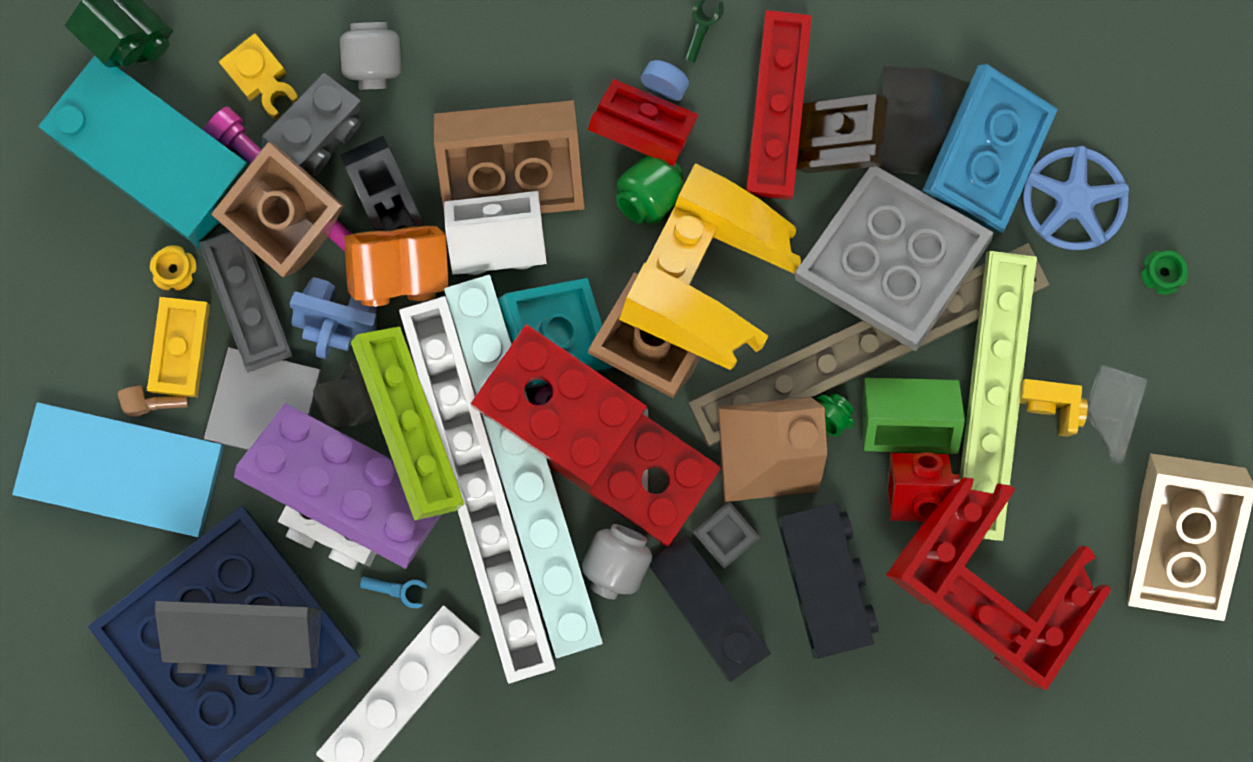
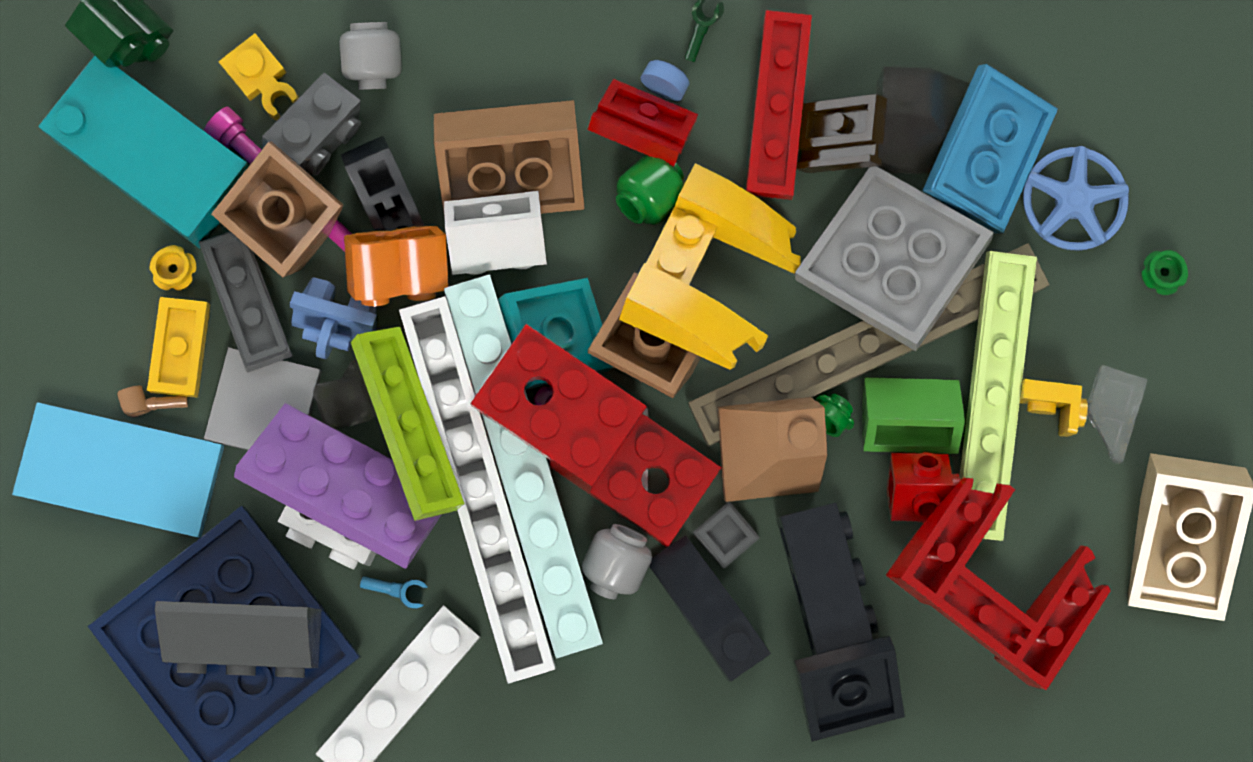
(850, 688): none -> black plate

